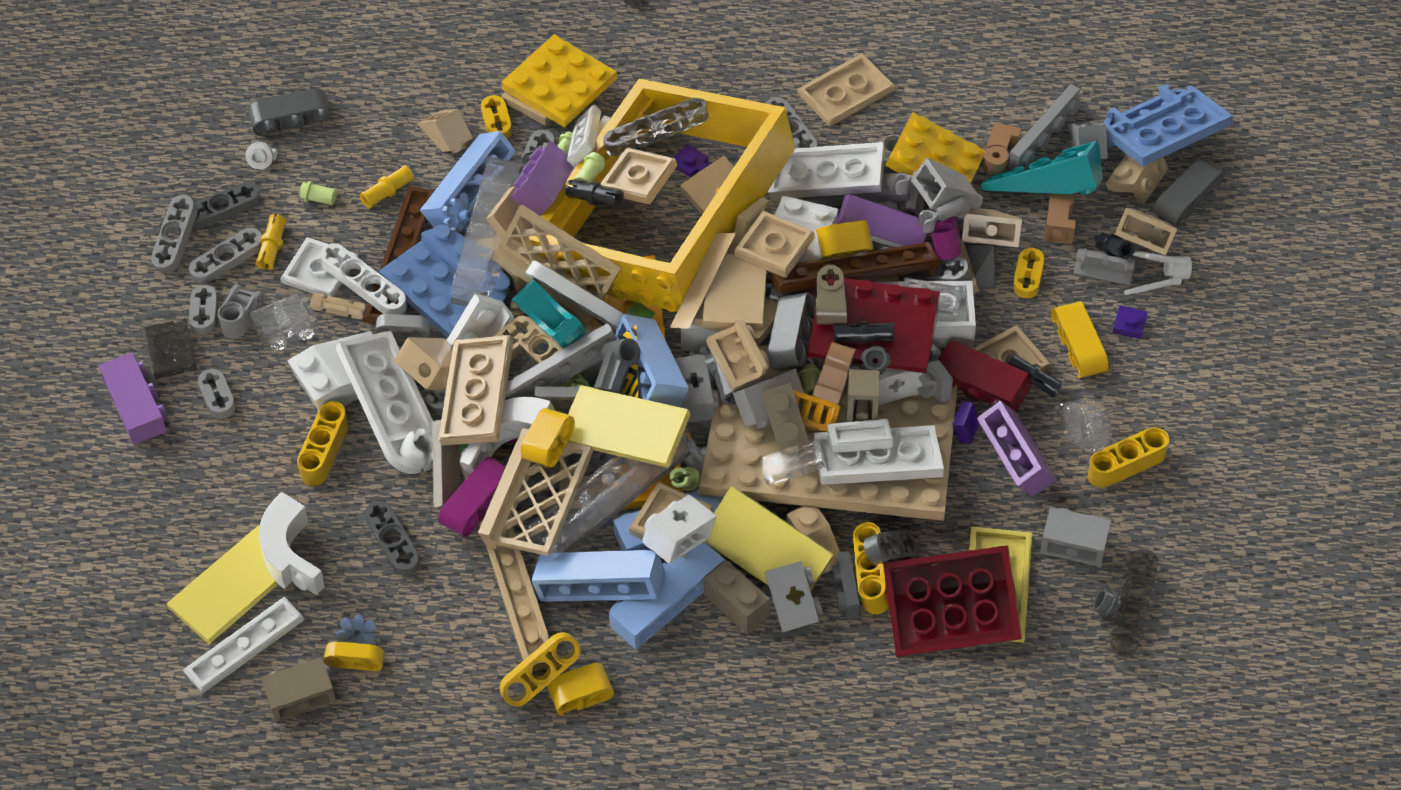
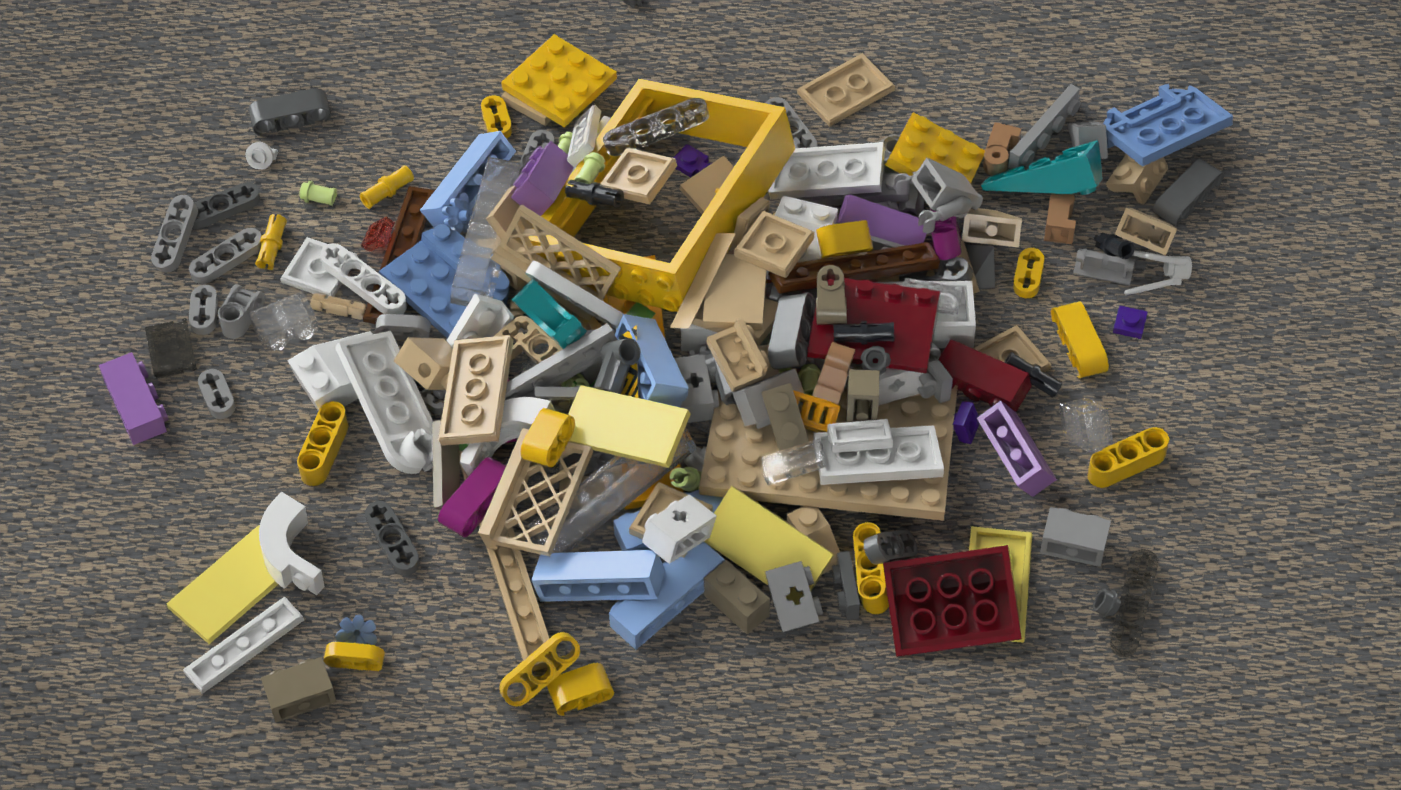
(378, 234): none -> clear red plate
(447, 130): tan slope -> none

